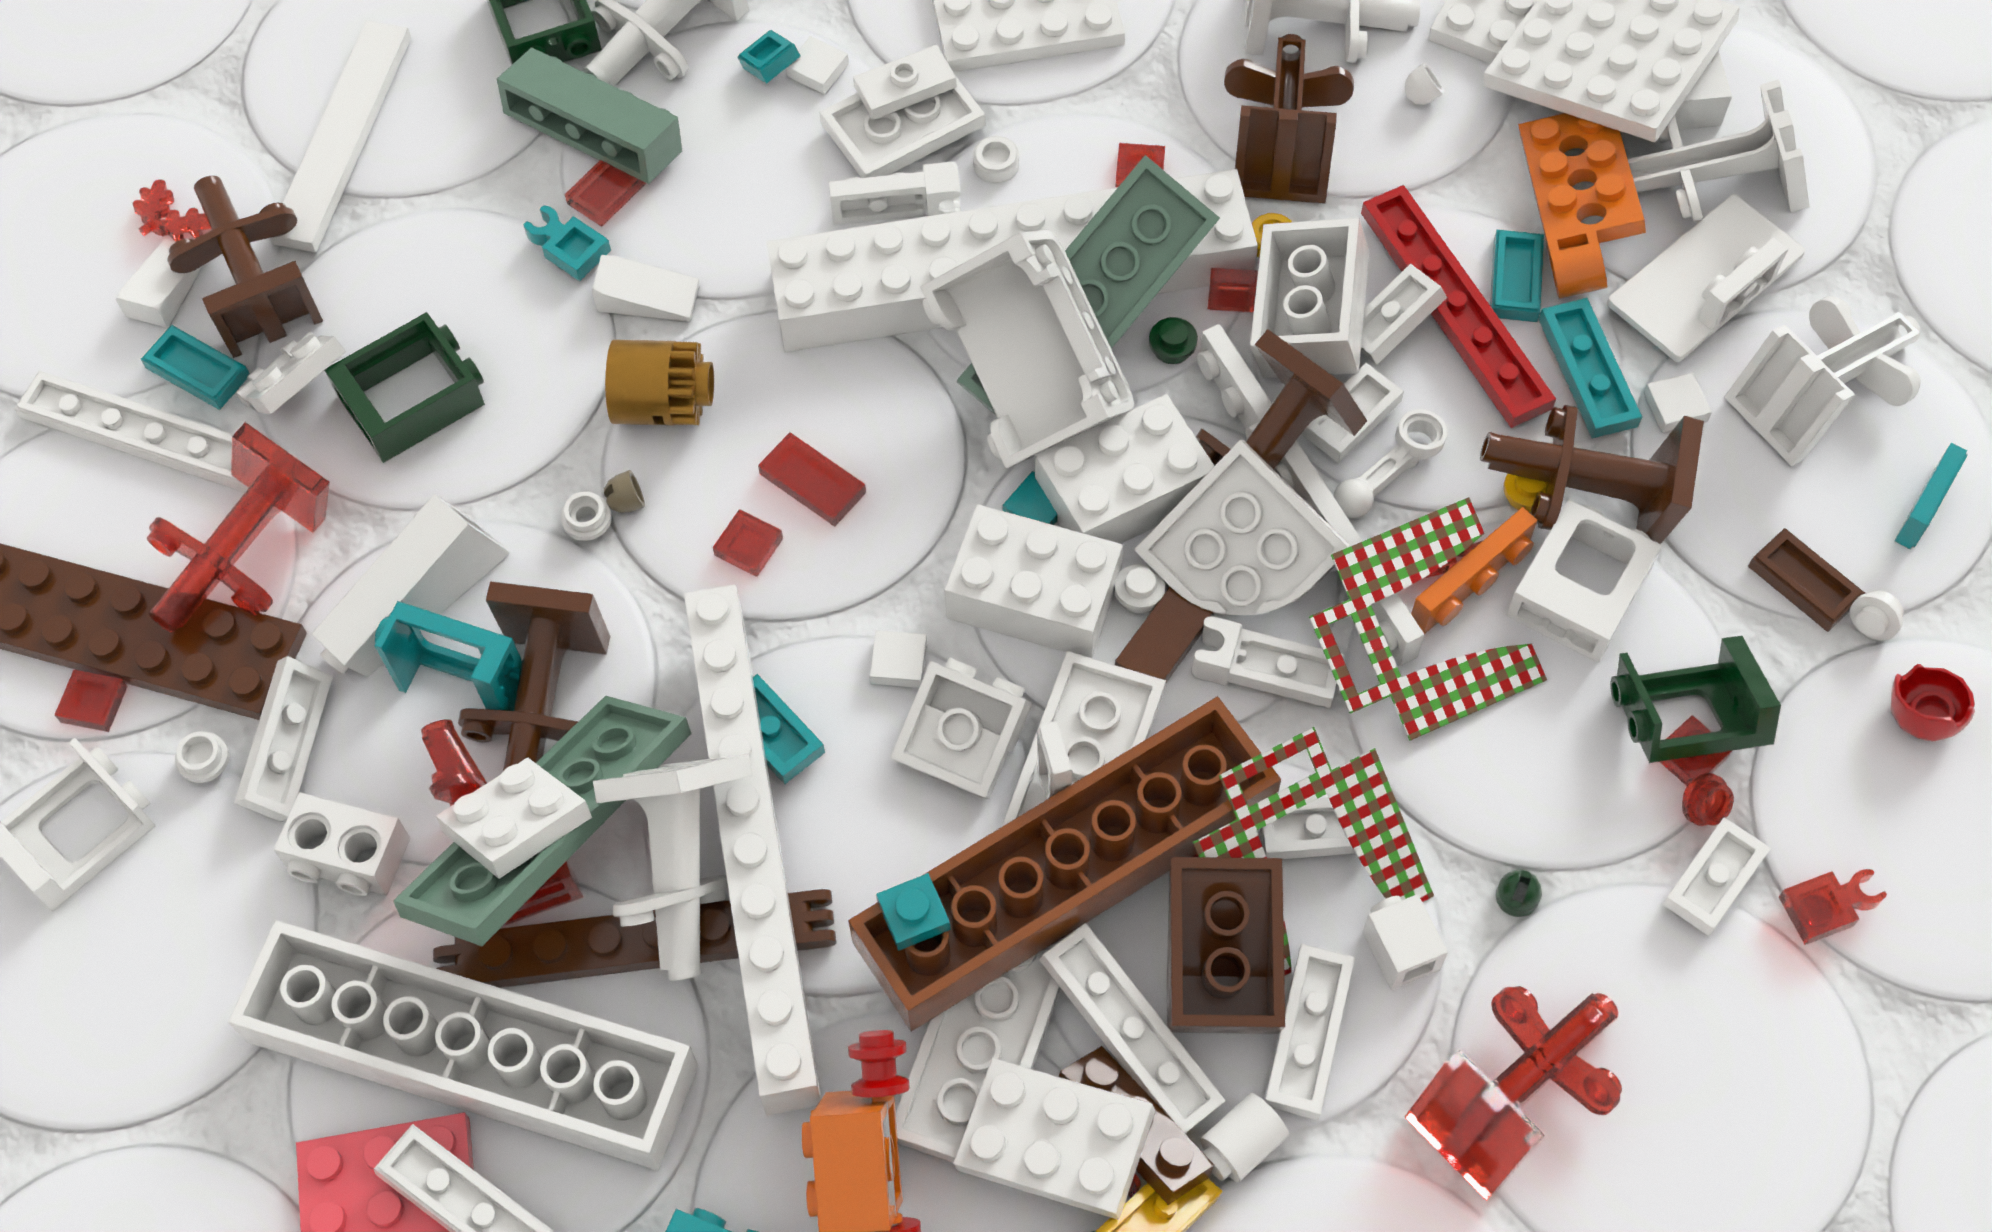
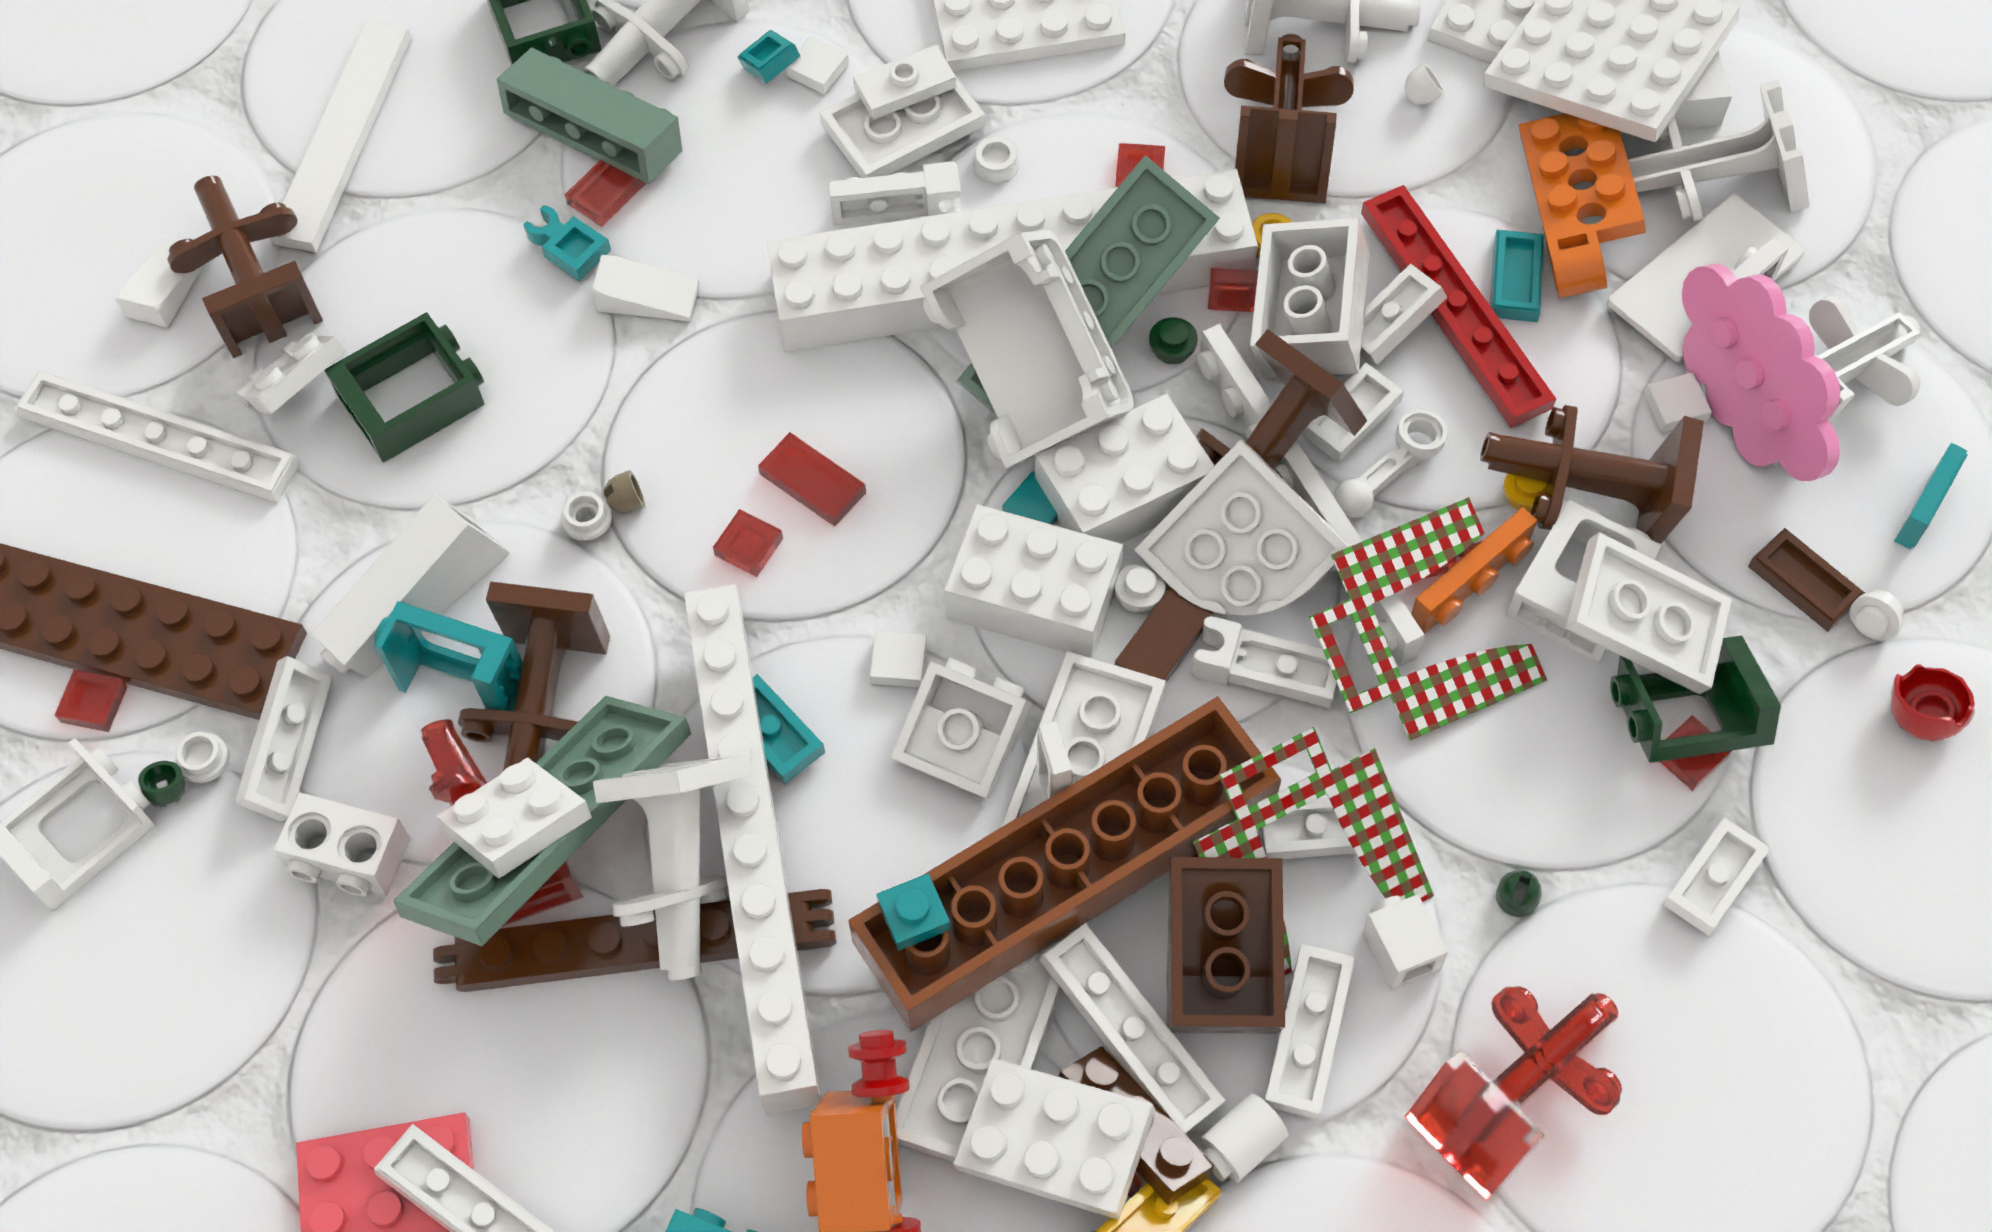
(155, 205): clear red animal -> none
(159, 772): none -> dark green hinge
(195, 367): teal tile -> none
(275, 485): clear red piece -> none
(466, 1044): white brick -> none
(657, 382): pearl gold gear -> none
(1590, 368): teal plate -> none
(1649, 613): none -> white plate
(1707, 800): clear red plate -> none
(1761, 371): none -> bright pink plate
(1826, 907): clear red plate -> none

